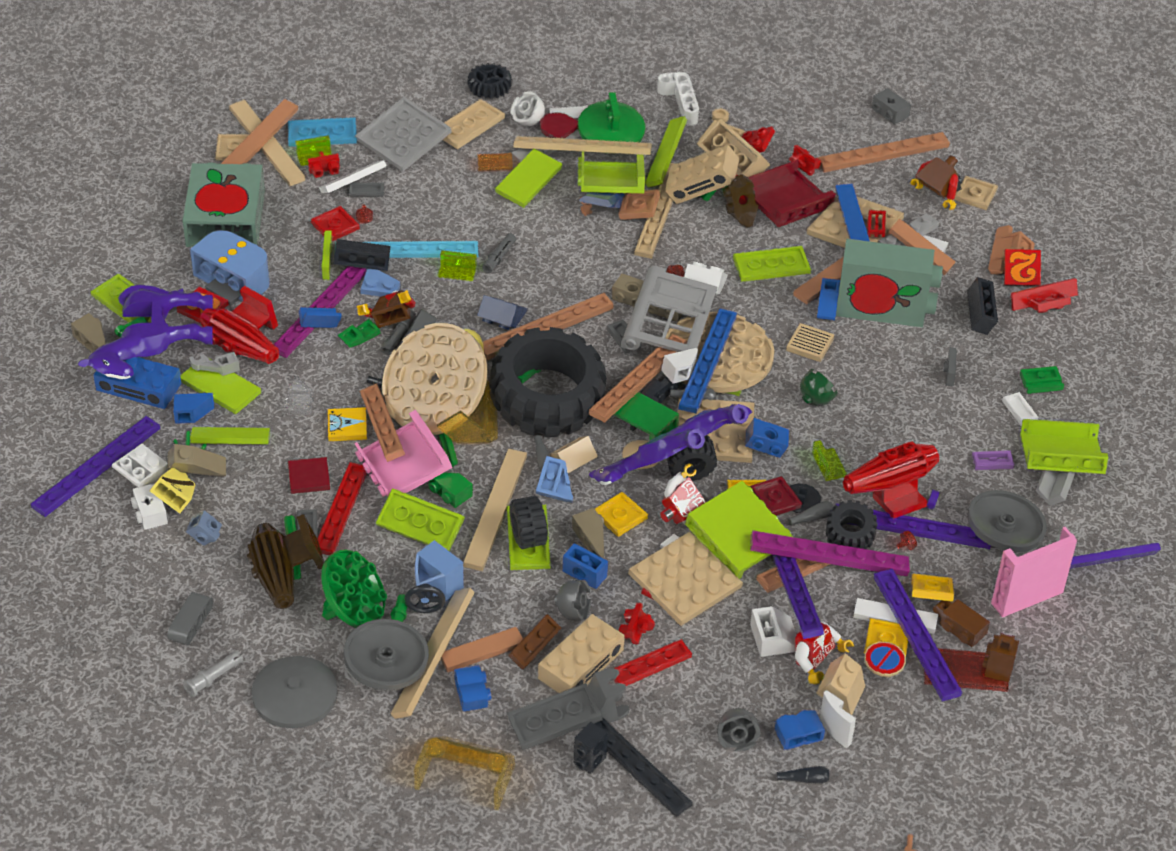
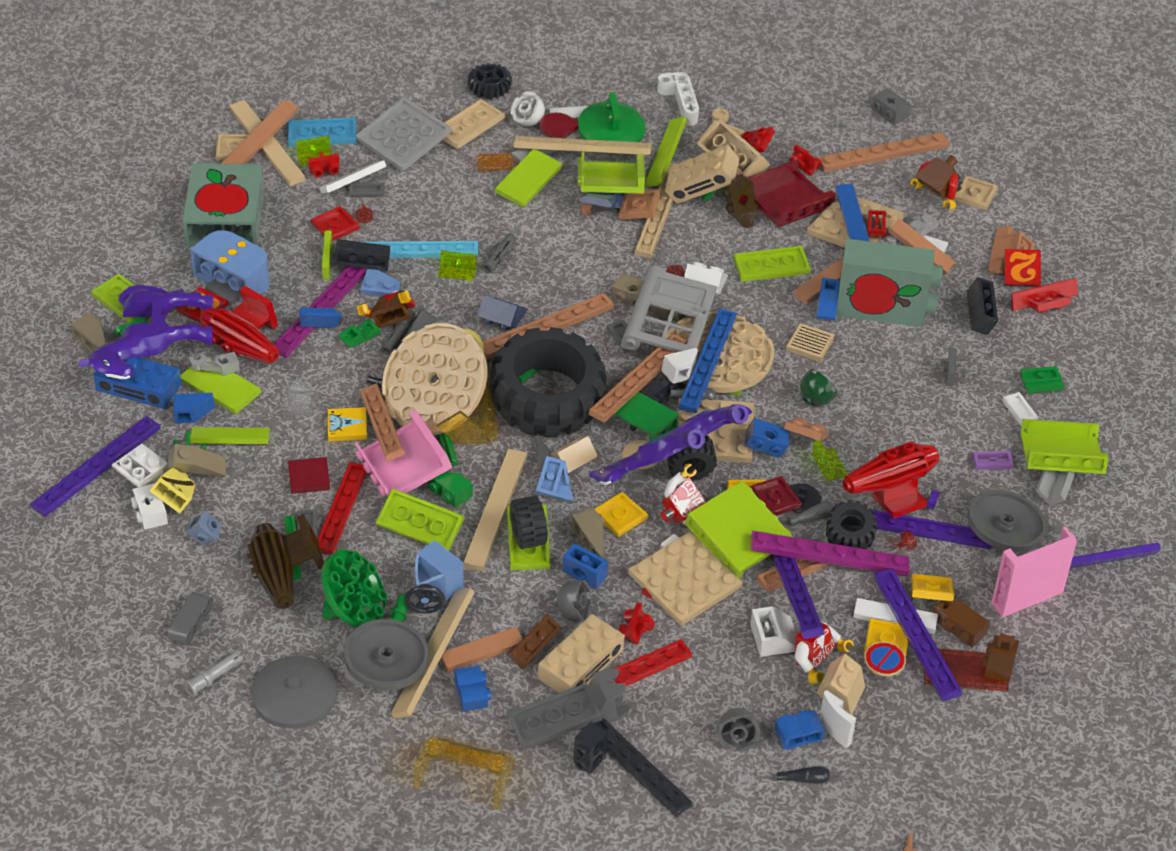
(801, 426): none -> nougat plate

